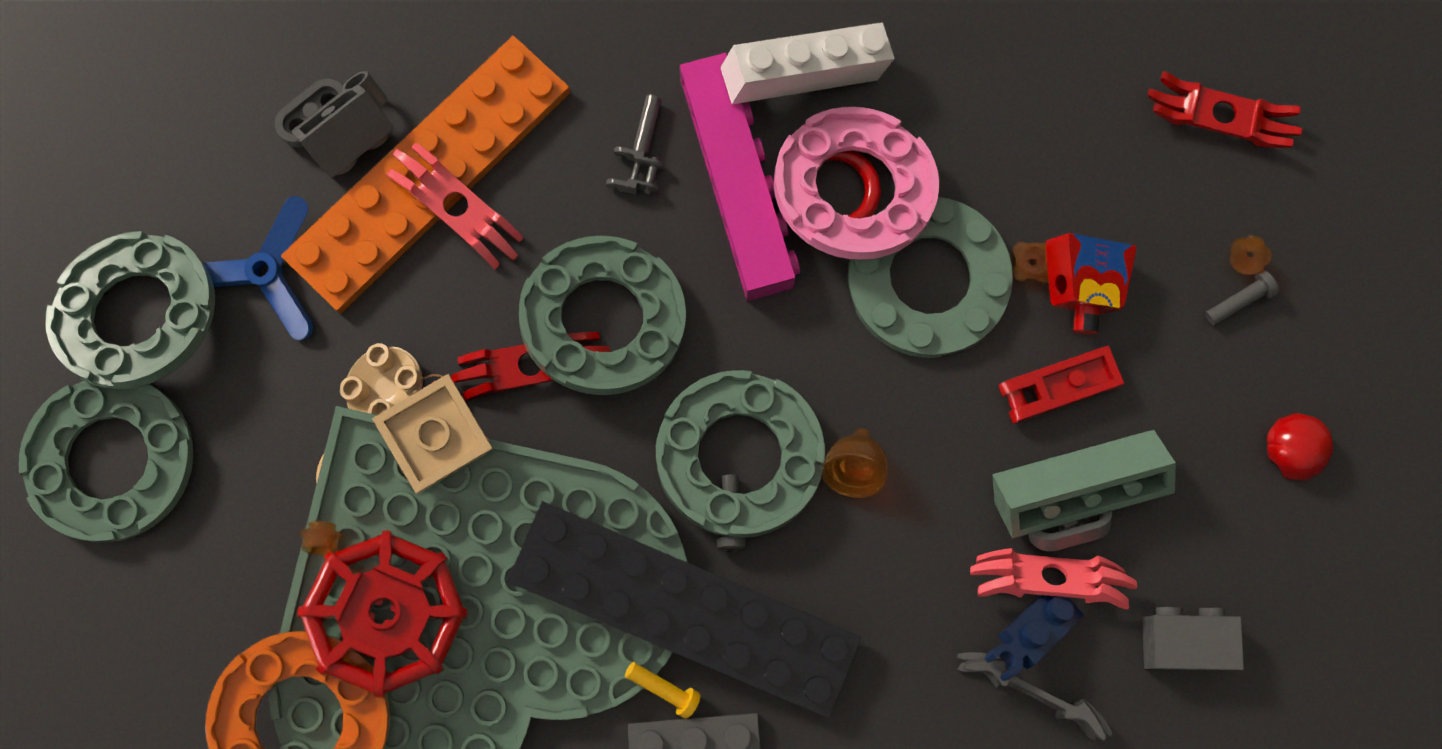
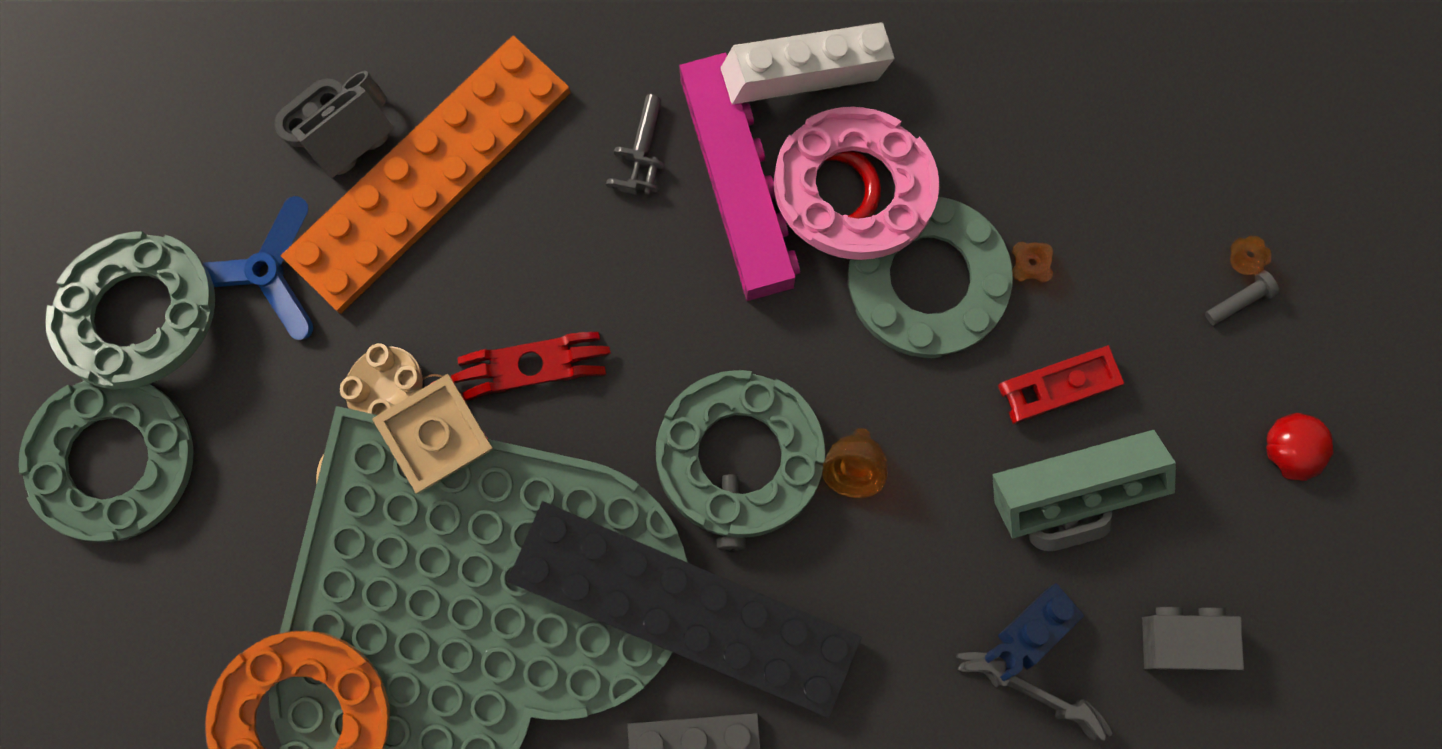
(320, 538): clear orange plate -> none
(394, 635): red plate -> none
(440, 184): coral piece -> none
(605, 260): sand green plate -> none
(685, 701): yellow piece -> none
(1024, 576): coral piece -> none
(1088, 277): torso -> none
(1249, 119): red piece -> none

